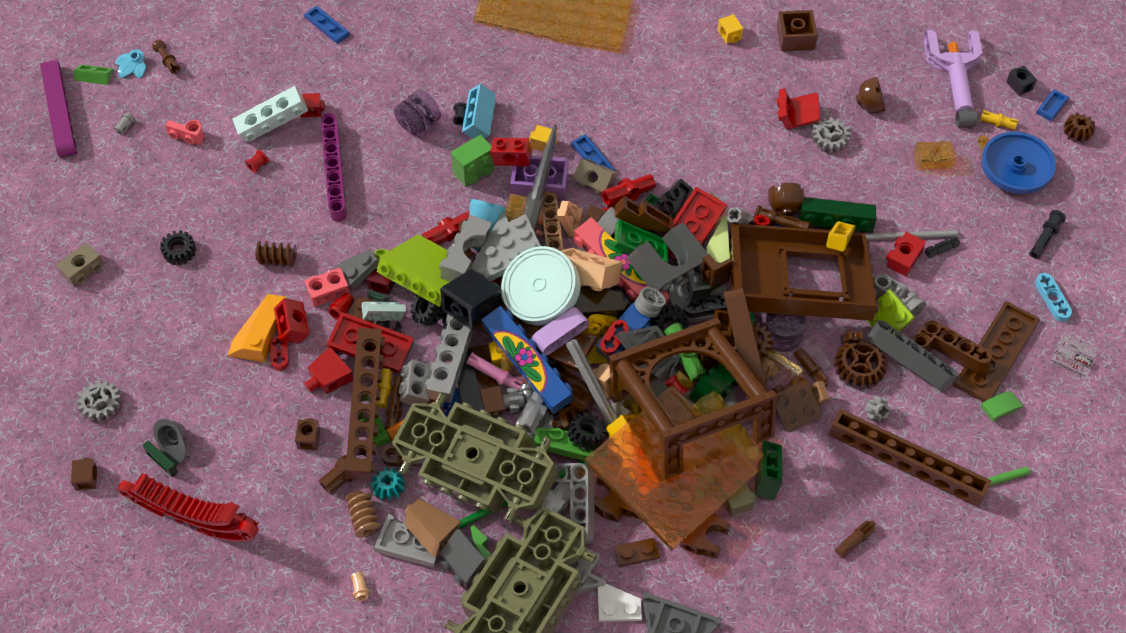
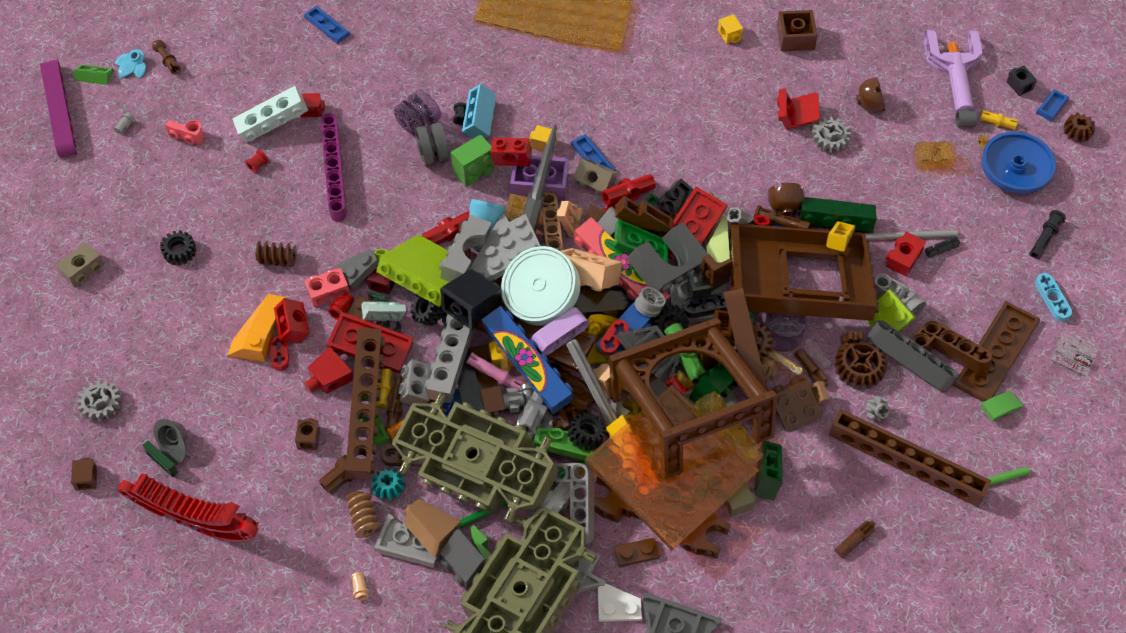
(429, 144): none -> dark grey wheel

